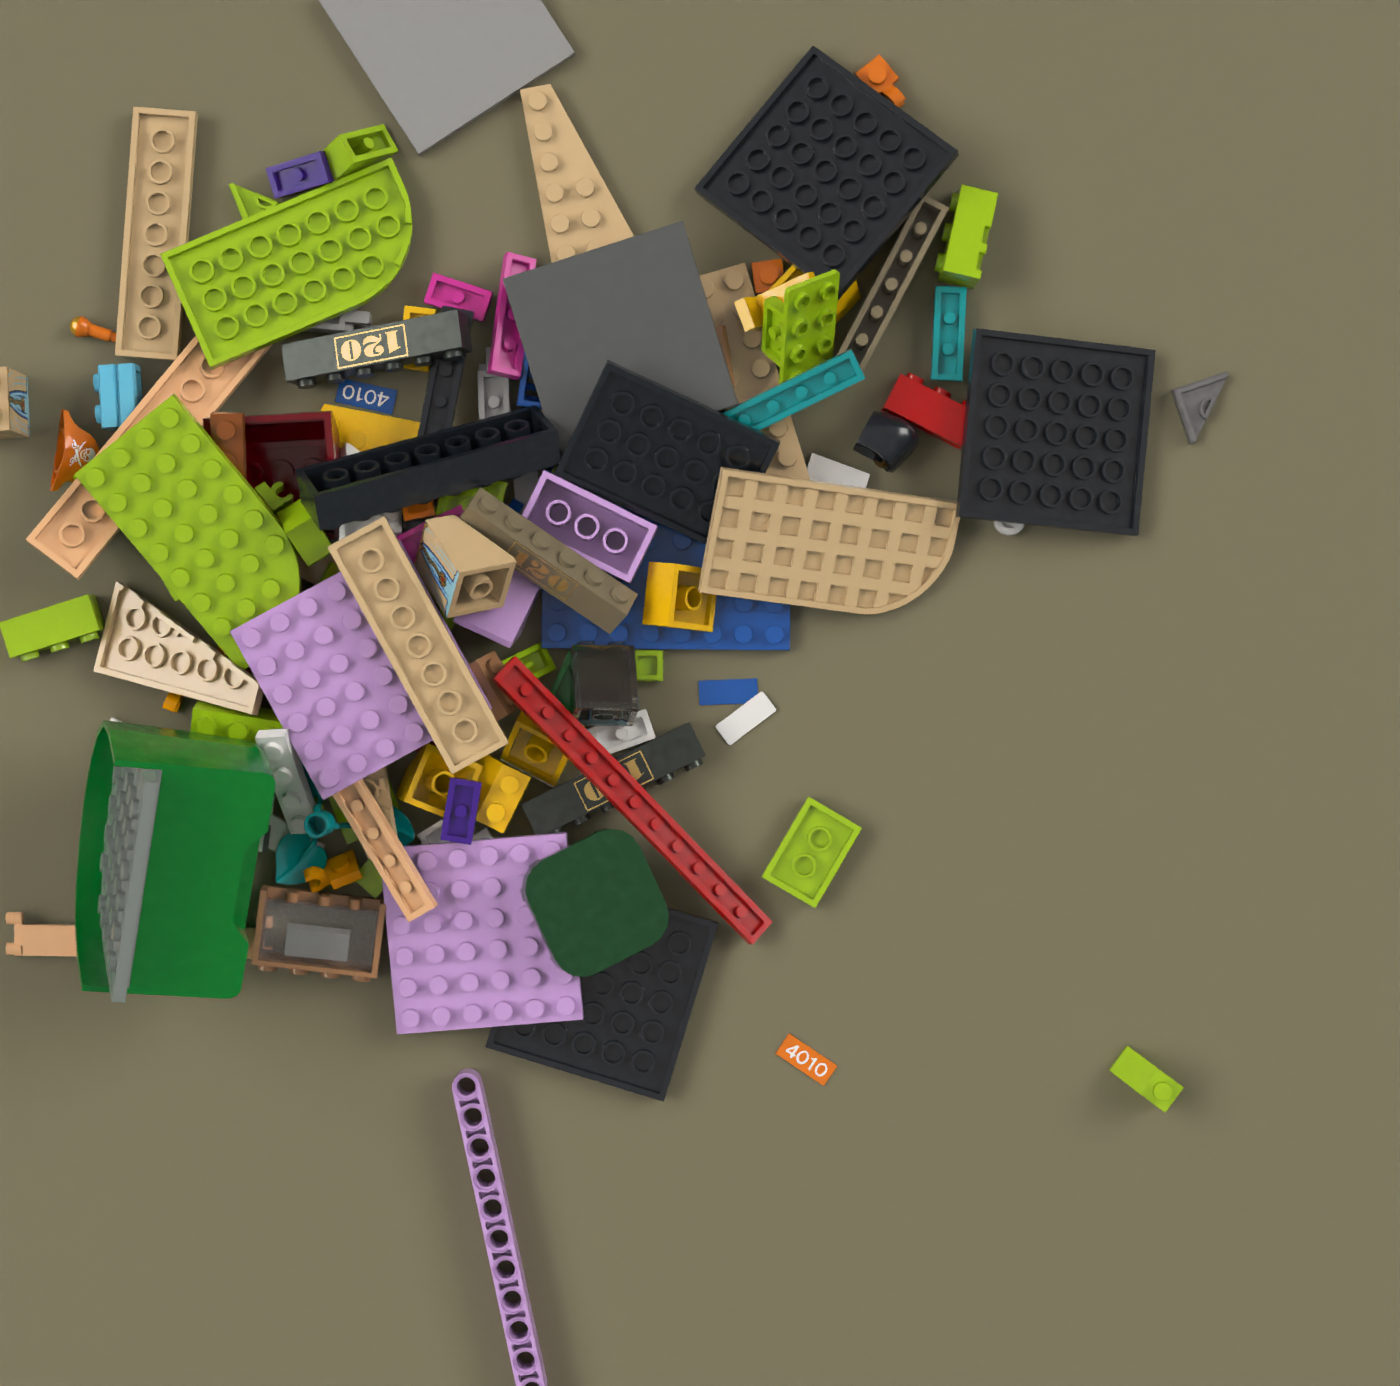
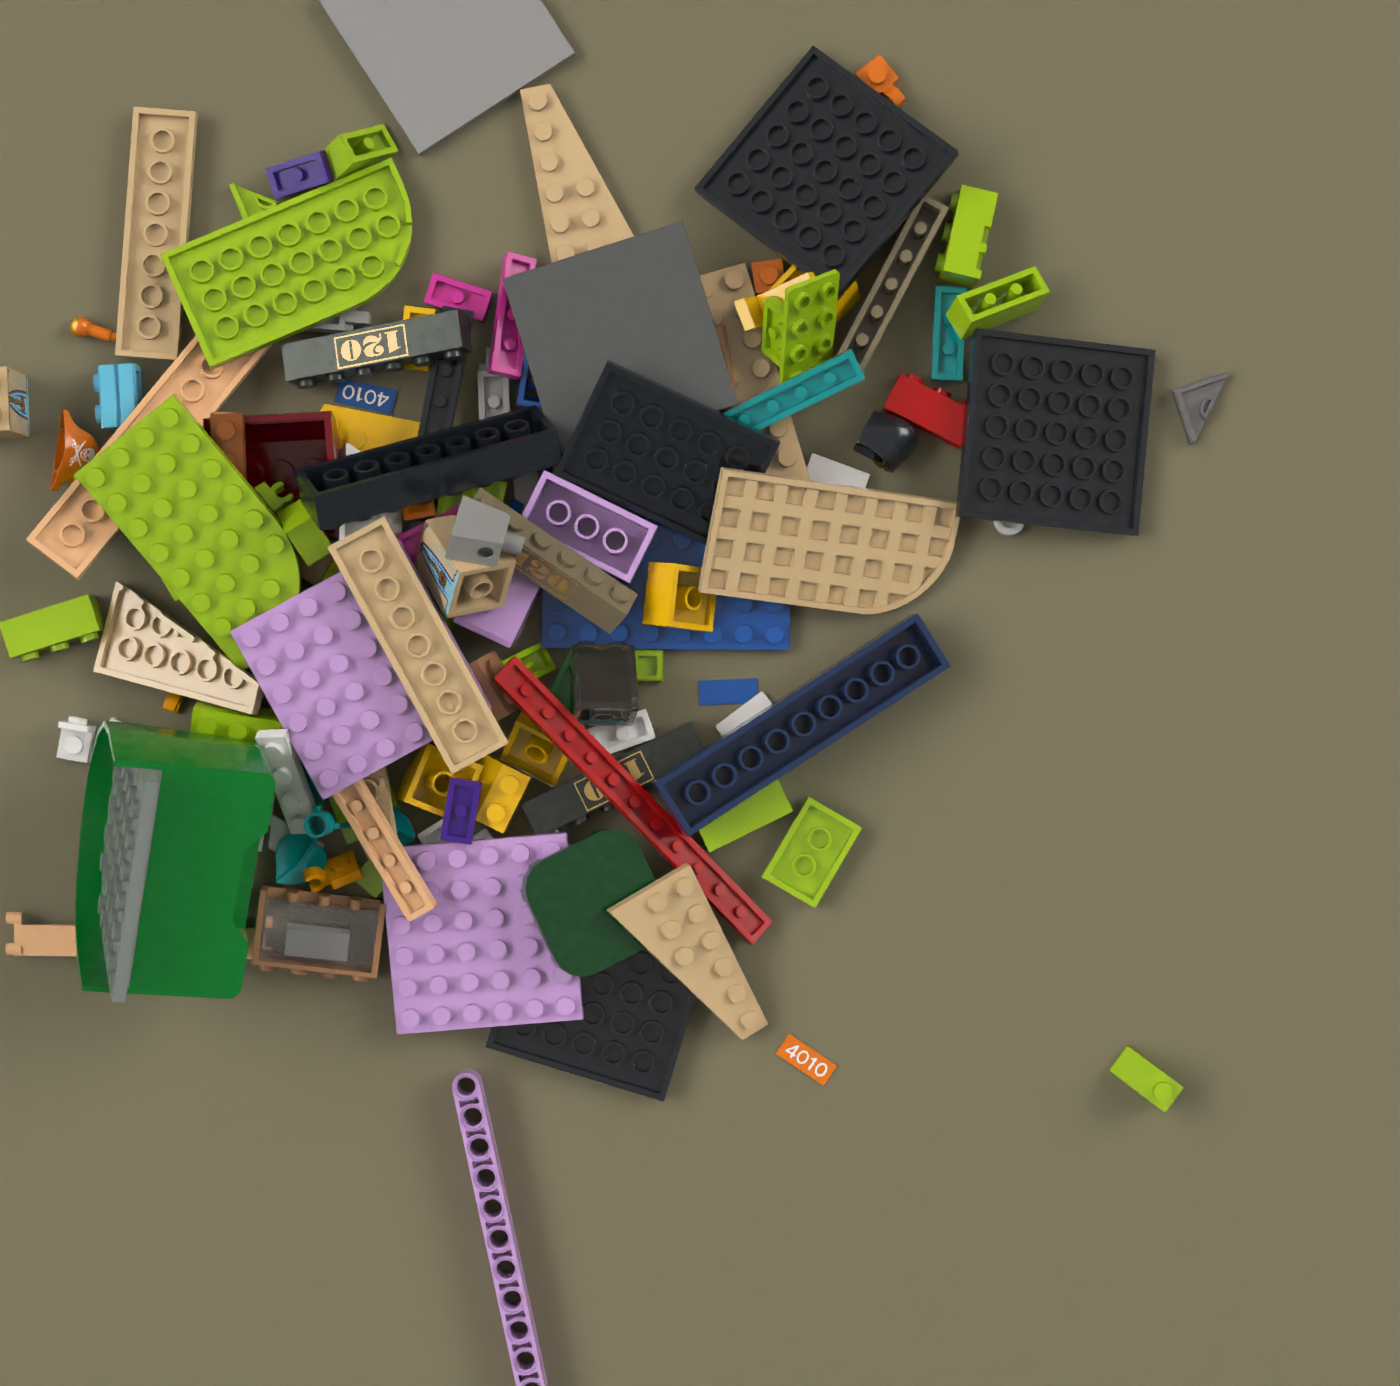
(76, 739): none -> white bracket
(481, 534): none -> light grey torso
(685, 937): none -> tan wing
(747, 816): none -> lime brick
(800, 724): none -> dark blue brick
(998, 302): none -> lime brick

